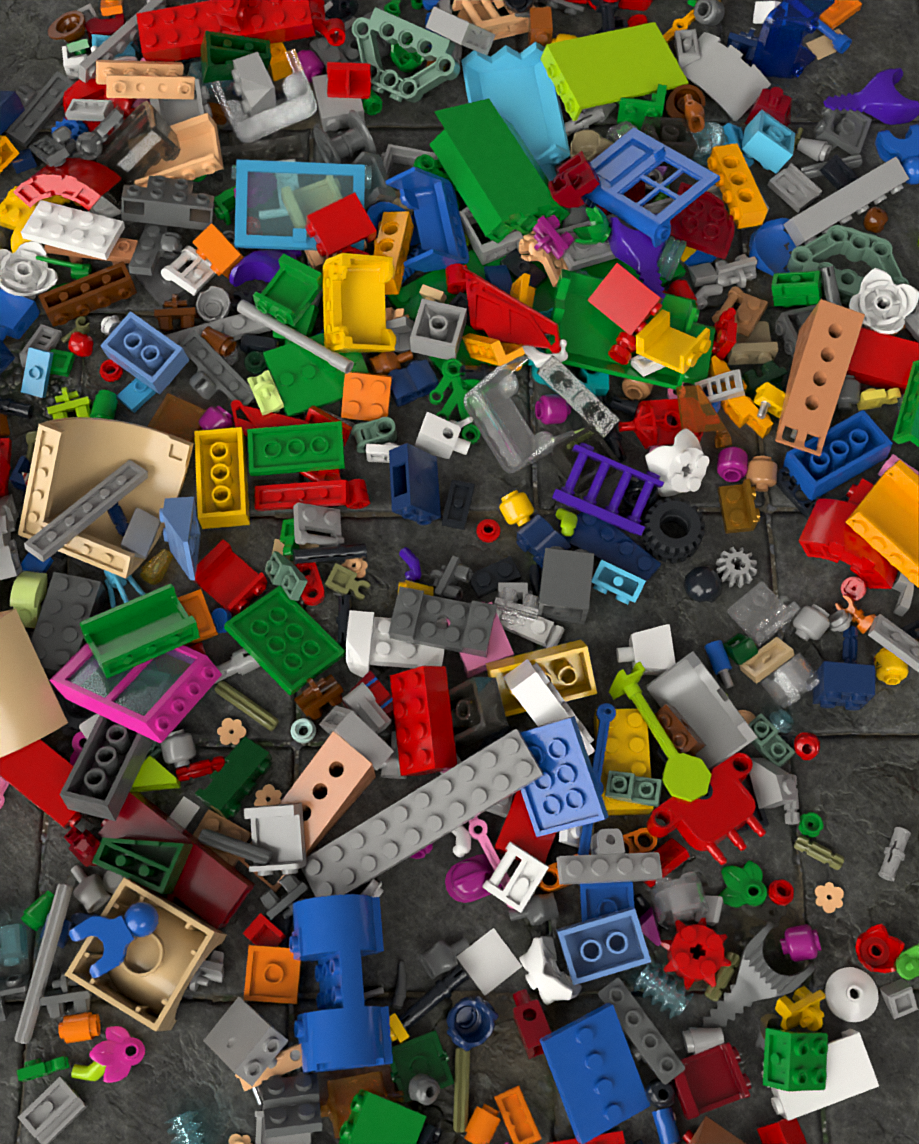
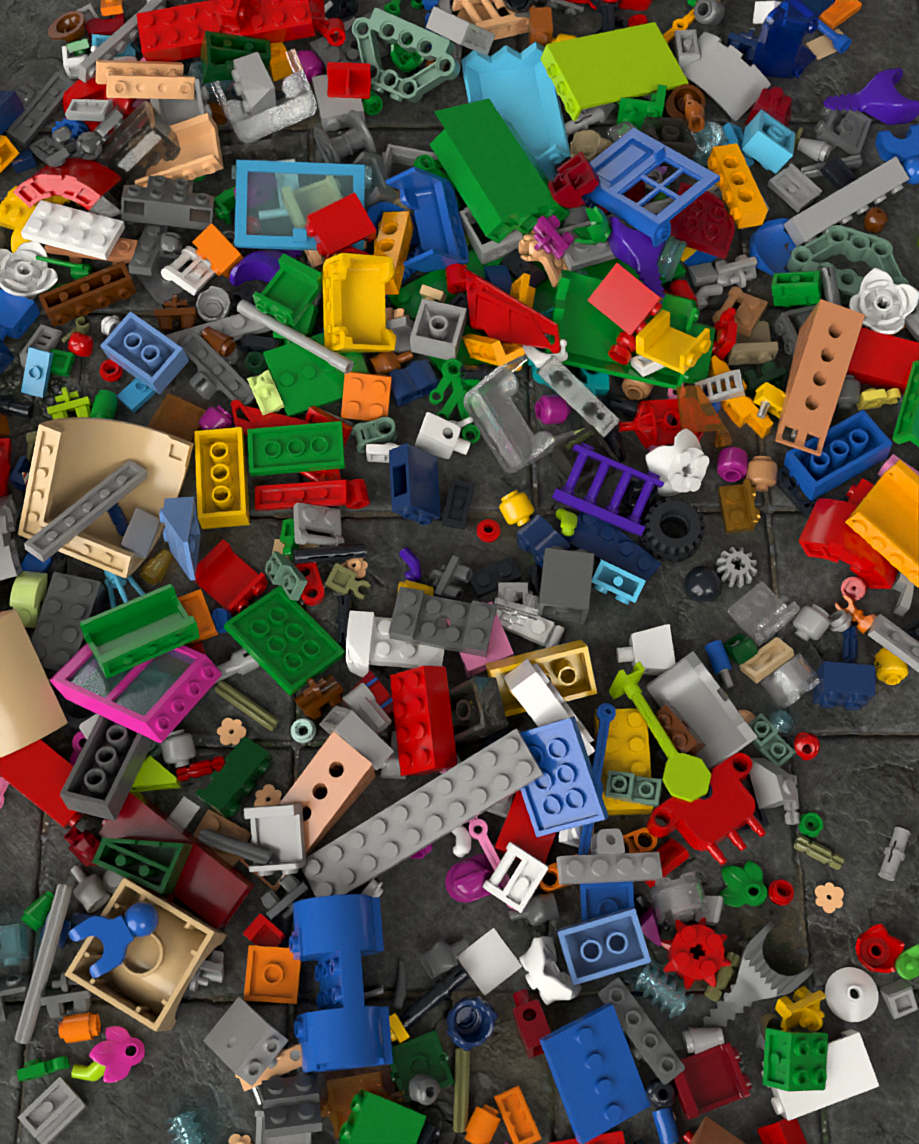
(801, 943): magenta head -> none

